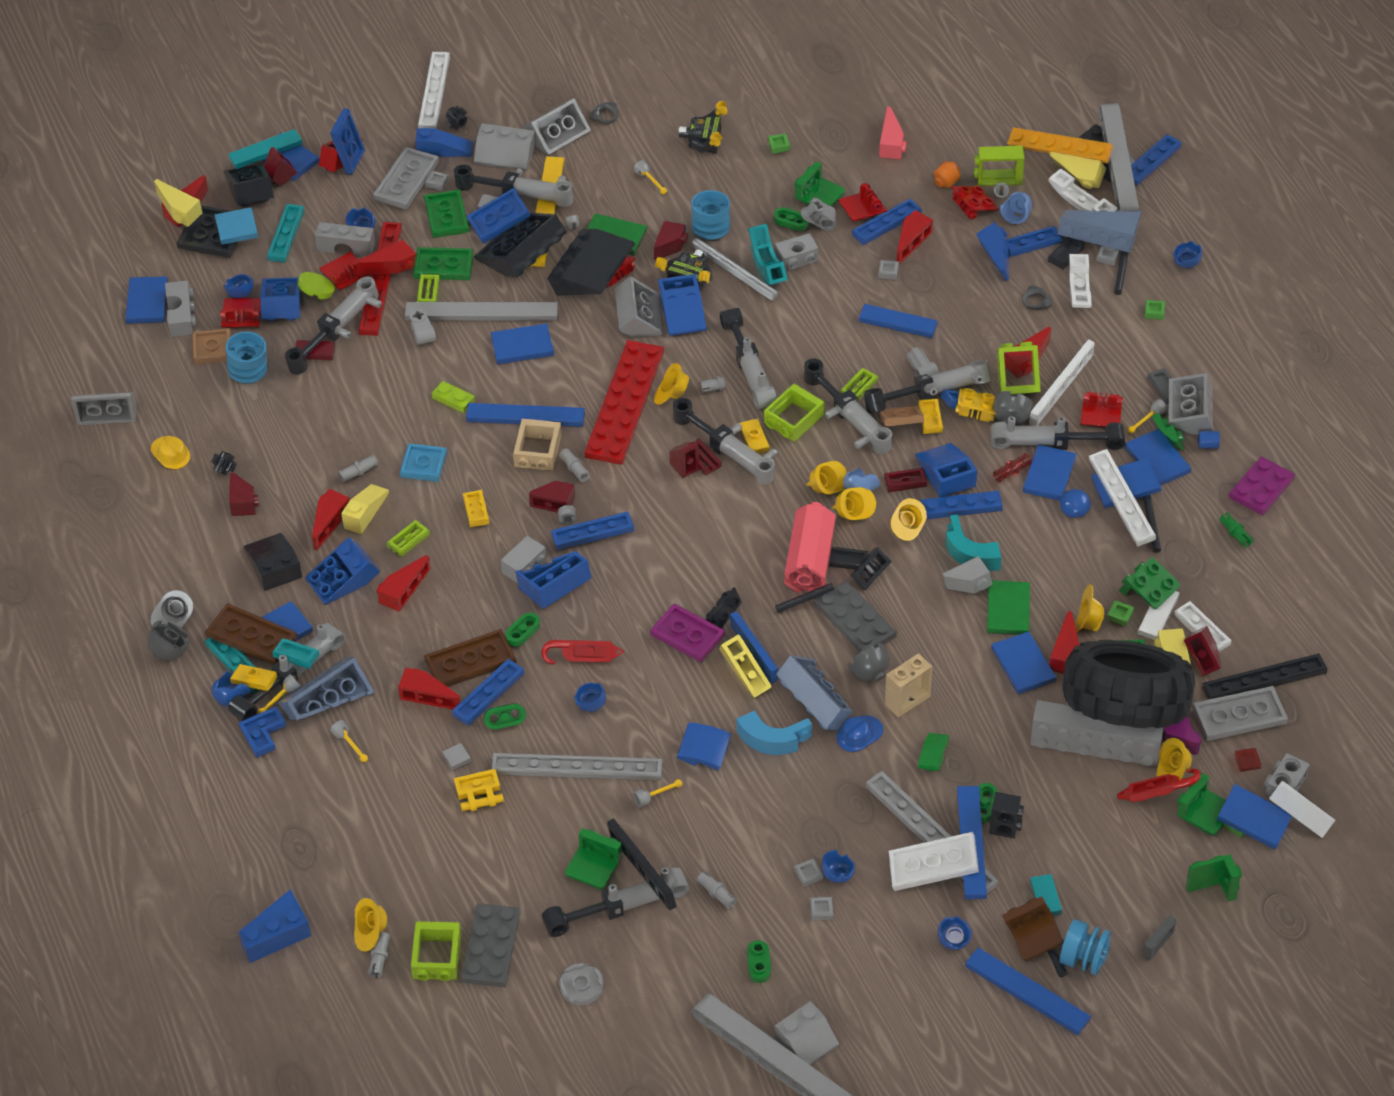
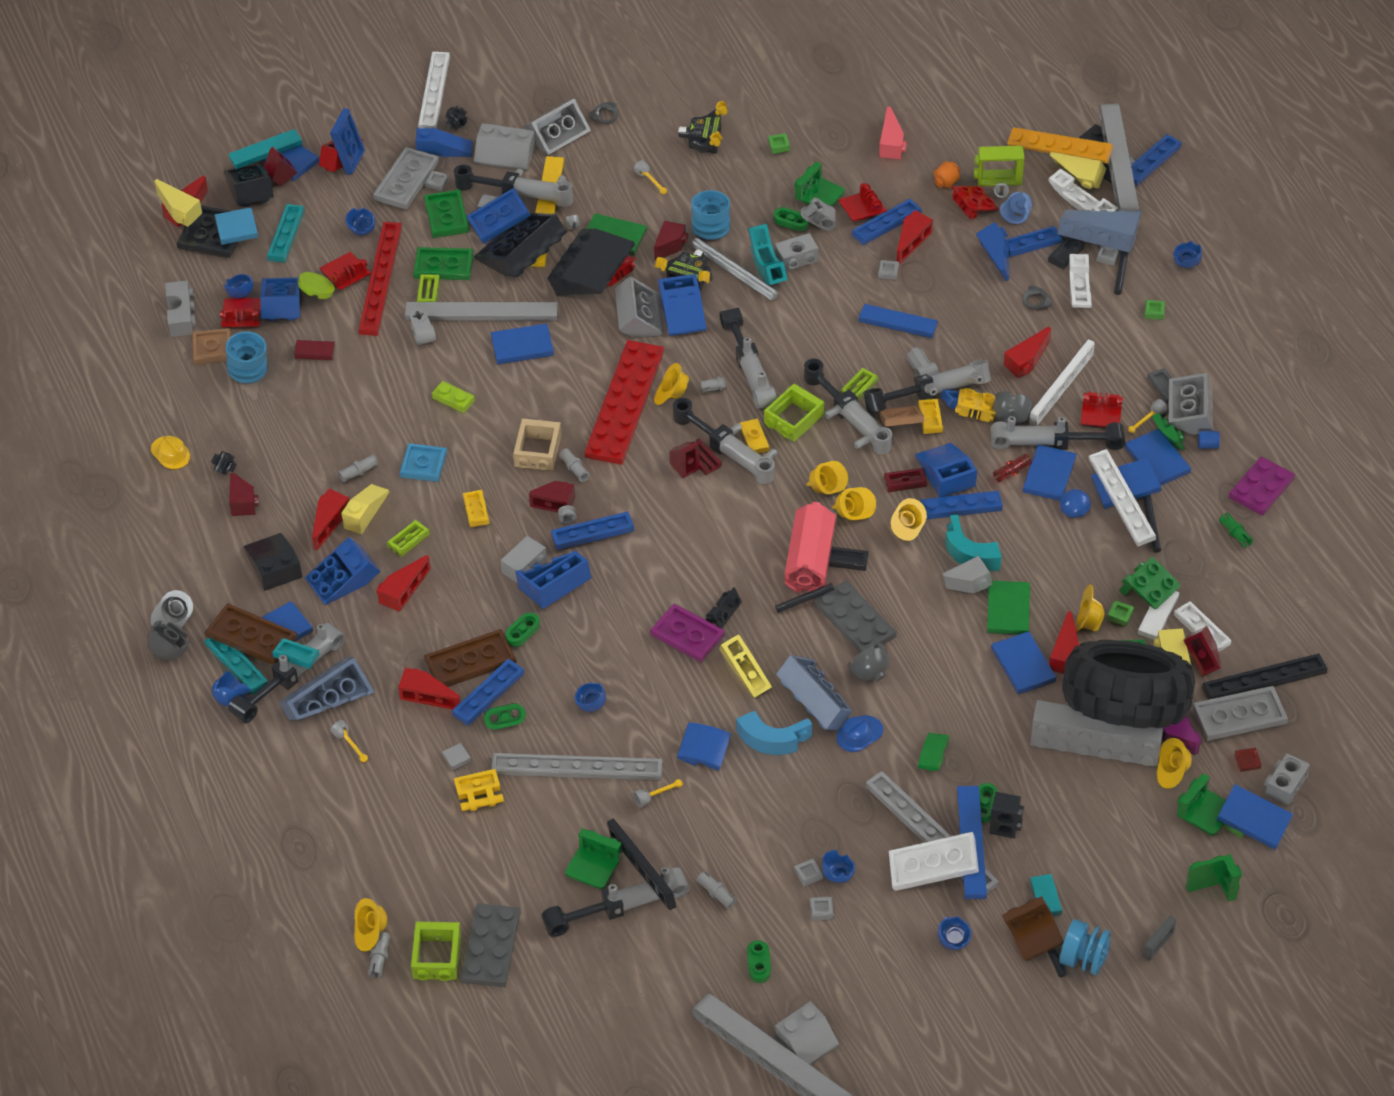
(105, 408): light grey slope -> none
(146, 300): blue tile -> none
(254, 677): yellow plate -> none
(257, 730): blue plate -> none
(275, 928): blue wedge -> none
(290, 685): hinge -> none
(332, 324): piece -> none
(358, 238): light grey arch -> none
(388, 260): red slope -> none
(514, 413): blue tile -> none
(581, 984): light grey tile -> none
(583, 650): red plate -> none
(758, 652): blue tile -> none
(859, 479): medium blue hair -> none
(881, 557): black slope -> none
(900, 691): tan window -> none
(1024, 346): lime window -> none
(1028, 991): blue tile -> none
(1157, 786): red plate -> none
(1302, 809): white tile -> none

